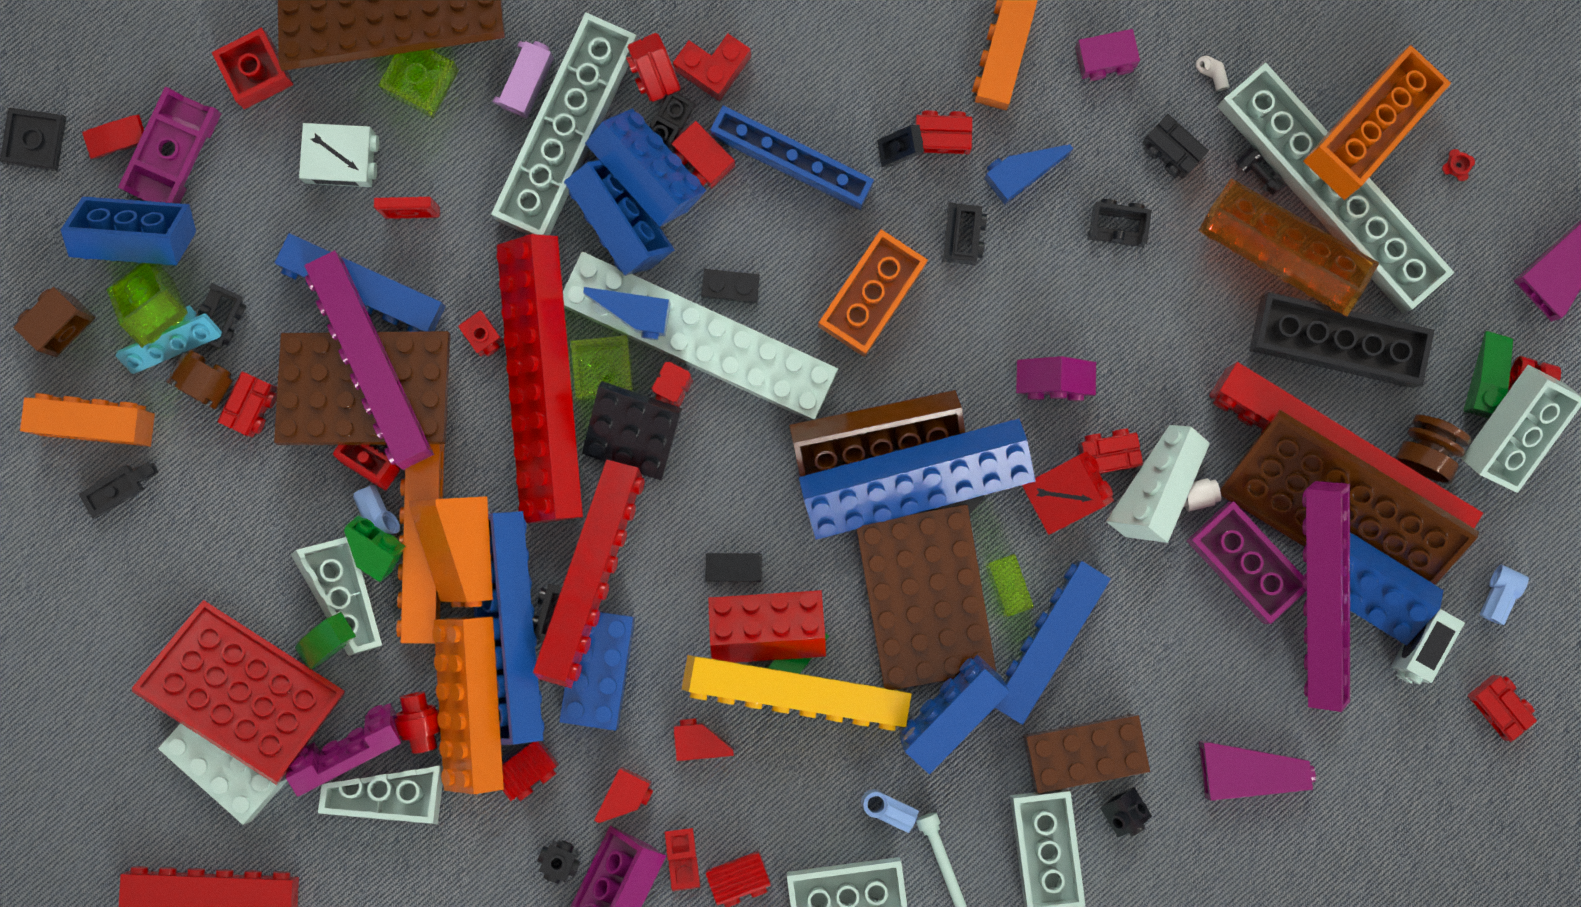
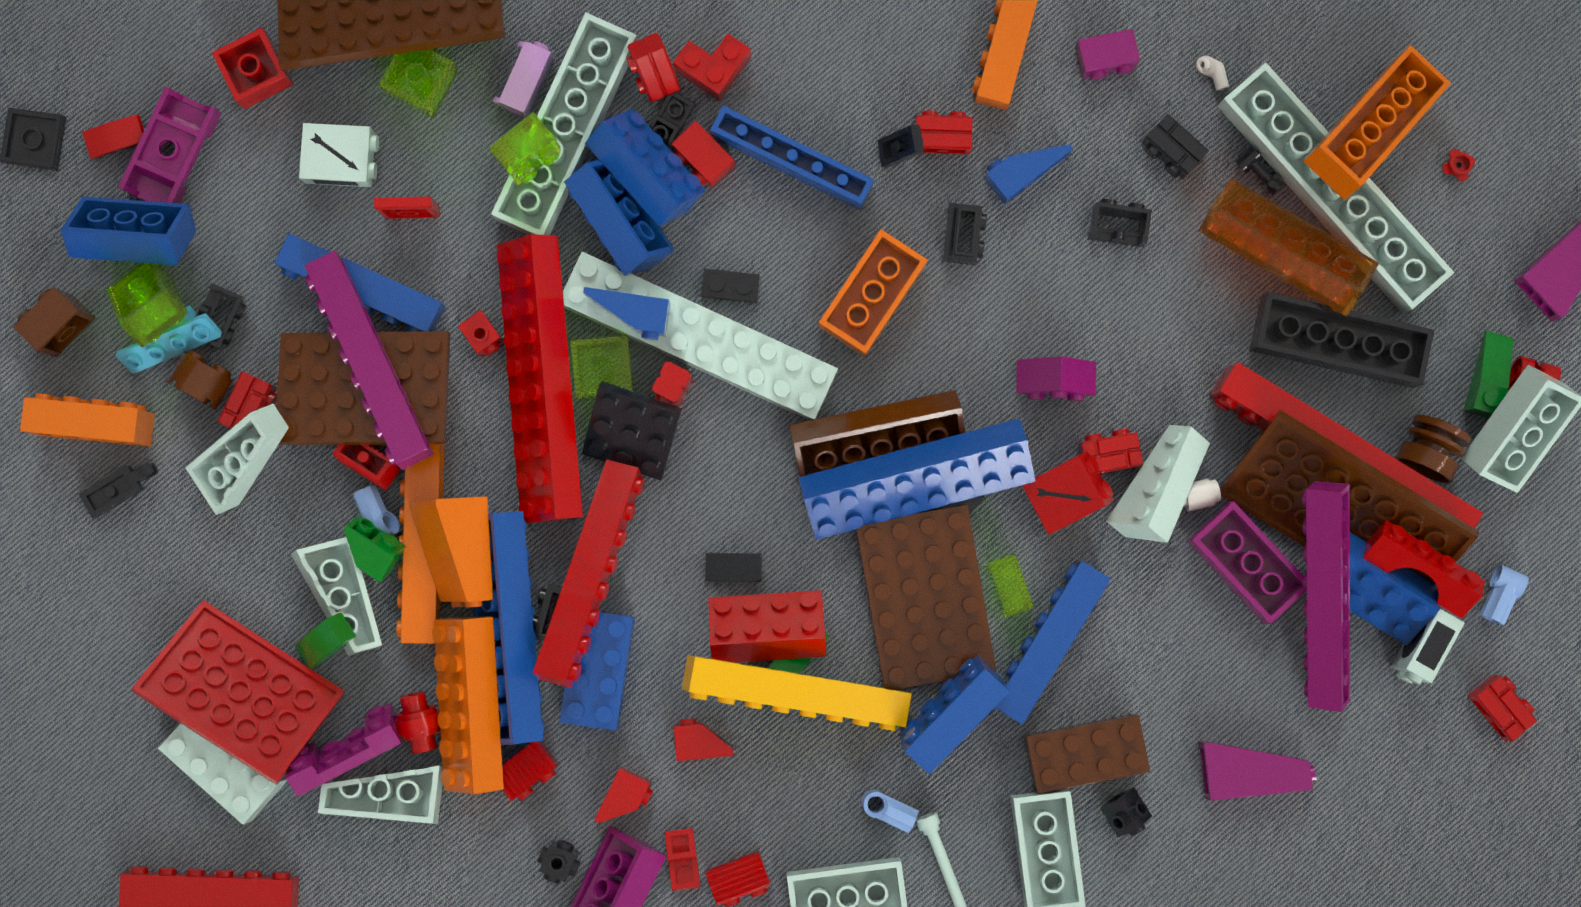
(237, 458): none -> light aqua wedge
(526, 149): none -> clear neon green brick
(1395, 549): none -> red arch

